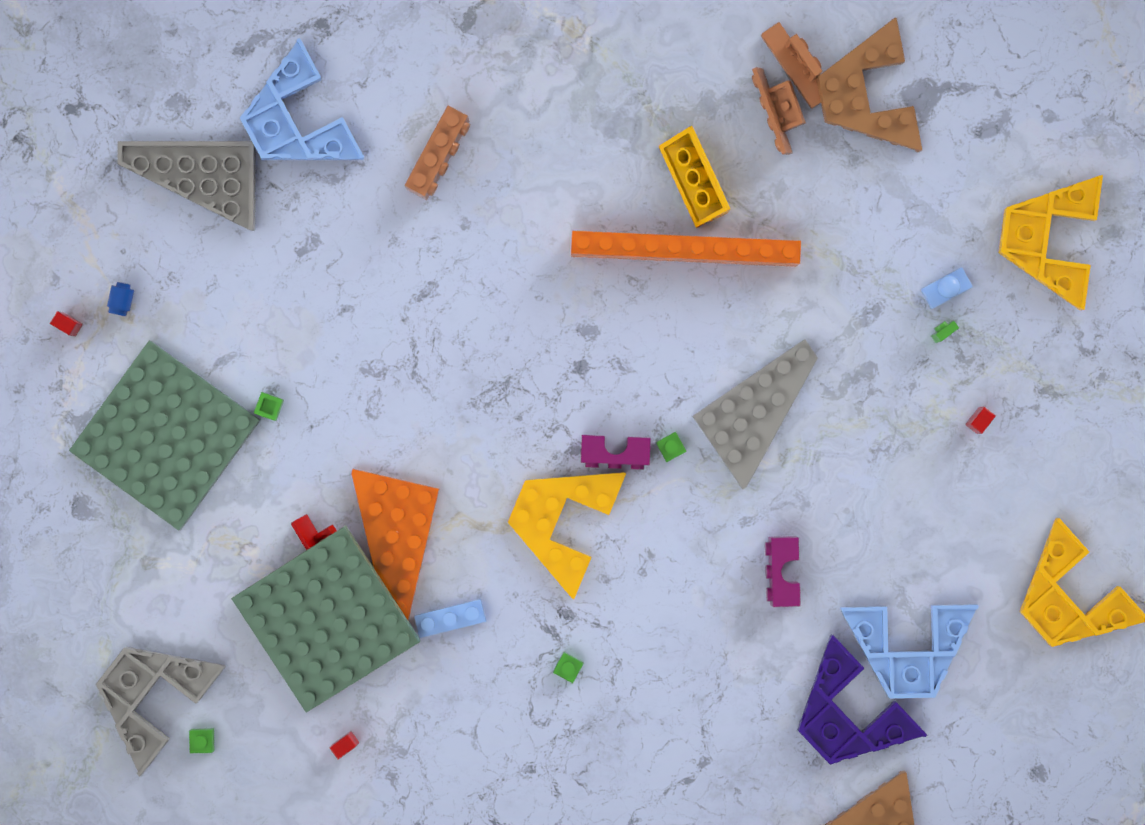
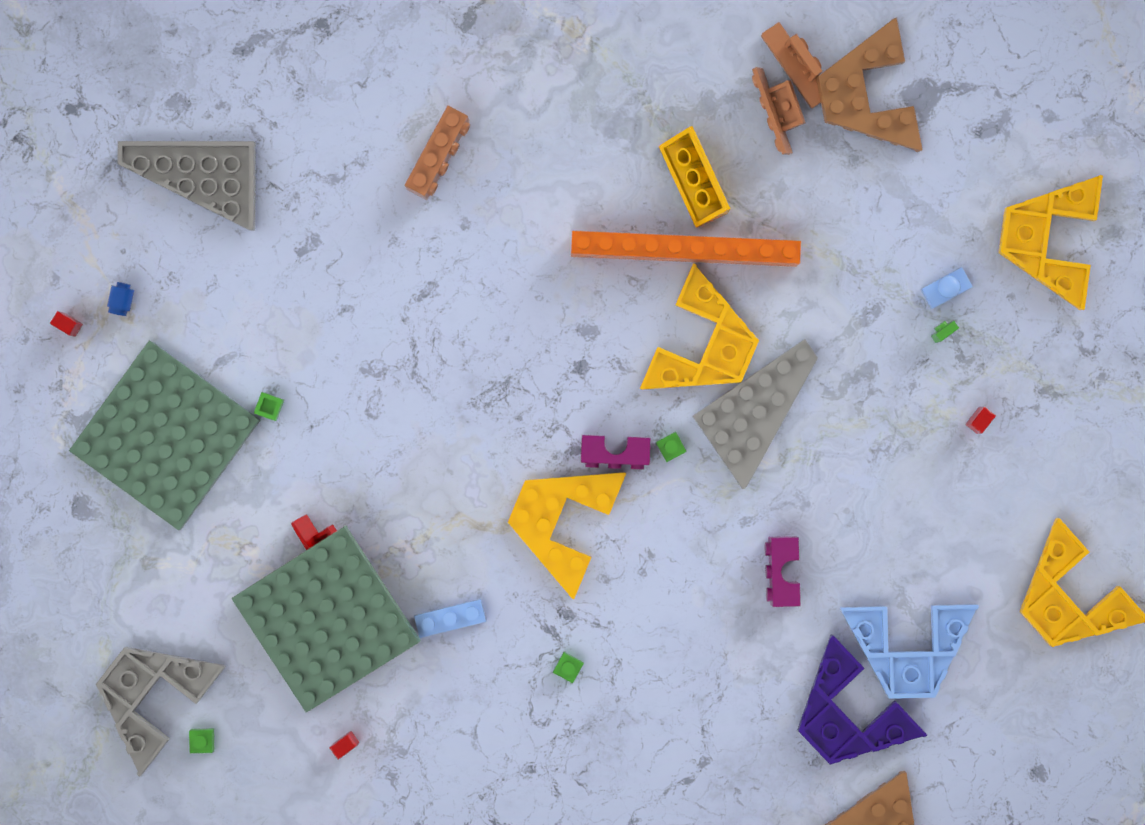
(273, 128): light blue wing -> none
(397, 530): orange wing -> none
(727, 350): none -> yellow wing

